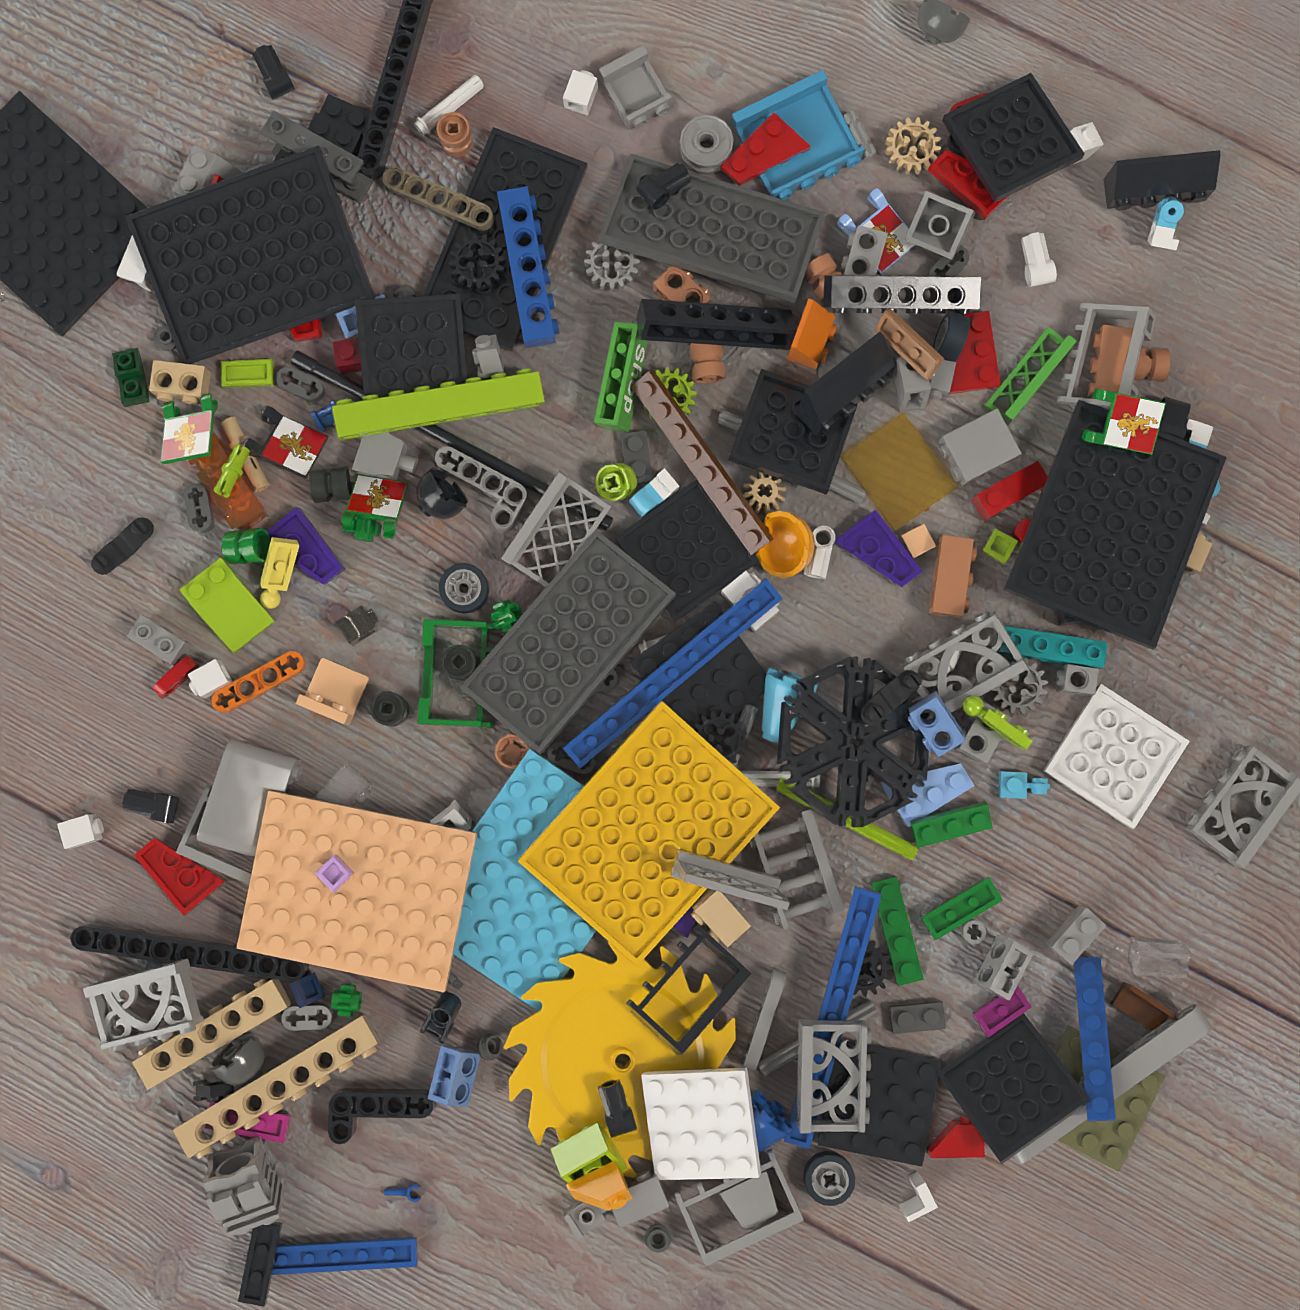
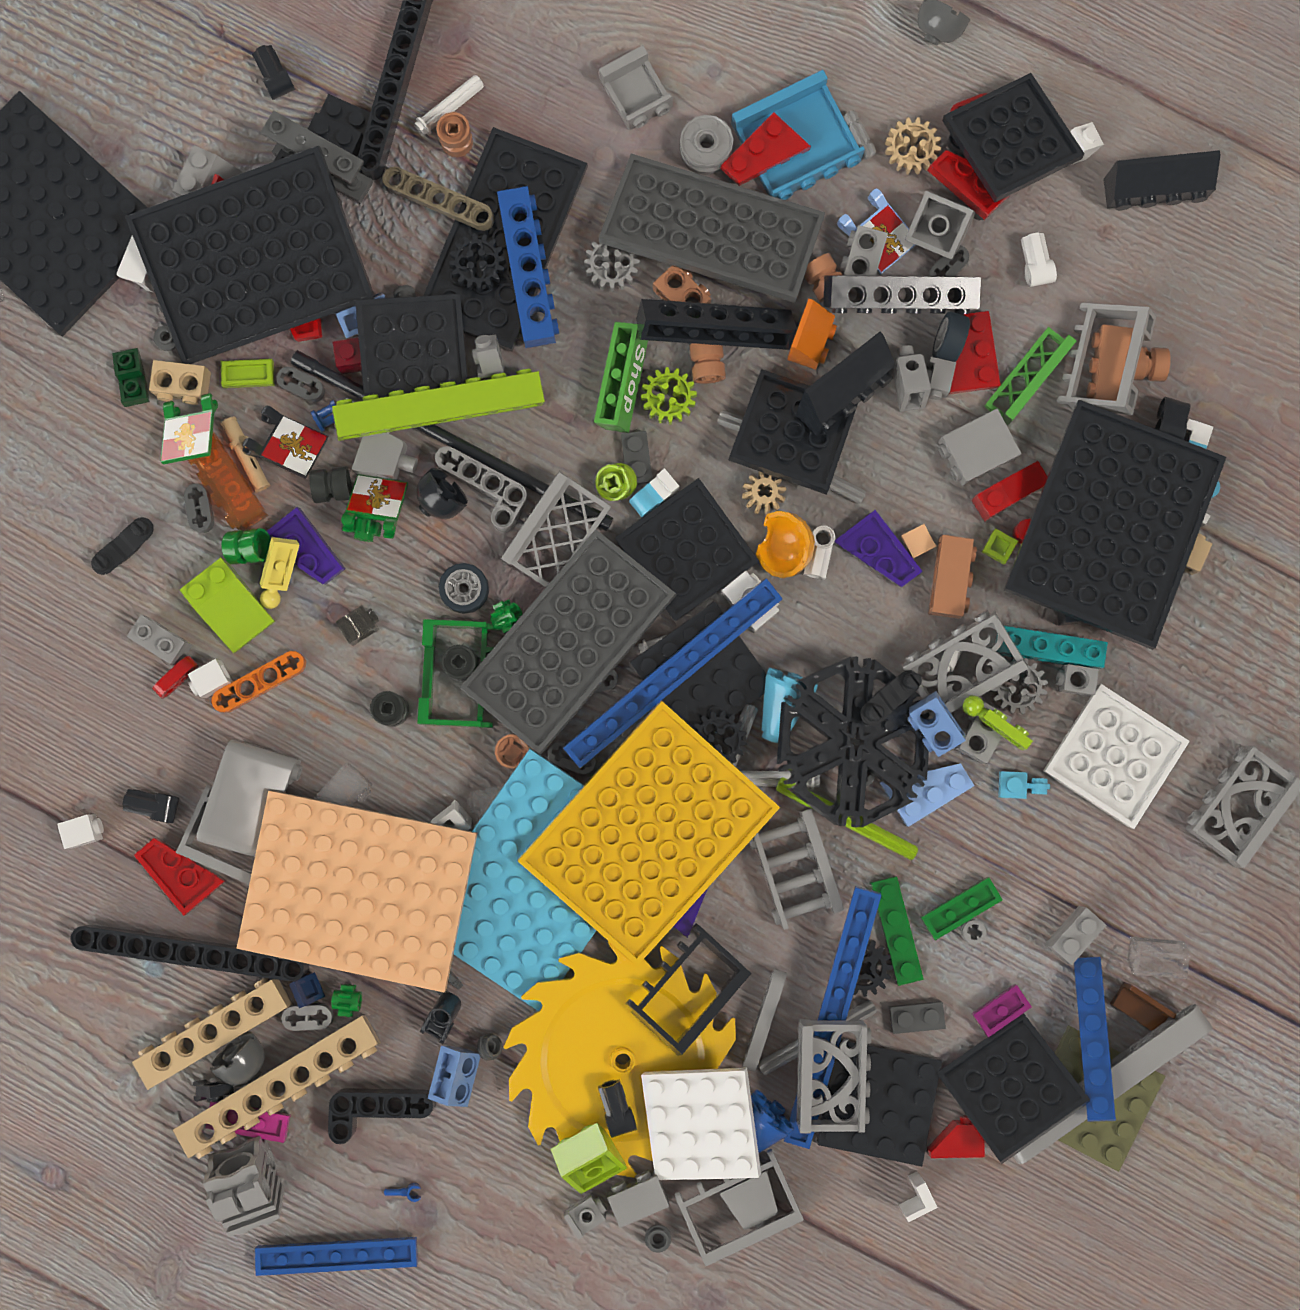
(163, 975): light grey fence -> none
(231, 470): lime pin -> none
(260, 1264): black tile -> none
(334, 691): light nougat bracket -> none
(334, 873): lavender tile -> none
(580, 92): white brick -> none
(602, 1188): light orange slope -> none
(659, 188): black piece -> none
(702, 462): plate -> none
(720, 915): tan brick -> none
(729, 879): light grey fence -> none
(836, 1191): wheel -> none
(899, 471): clear yellow piece -> none
(909, 344): medium nougat tile -> none
(951, 824): green plate -> none
(1003, 967): light grey brick -> none
(1130, 422): flag -> none
(1164, 224): leg -> none

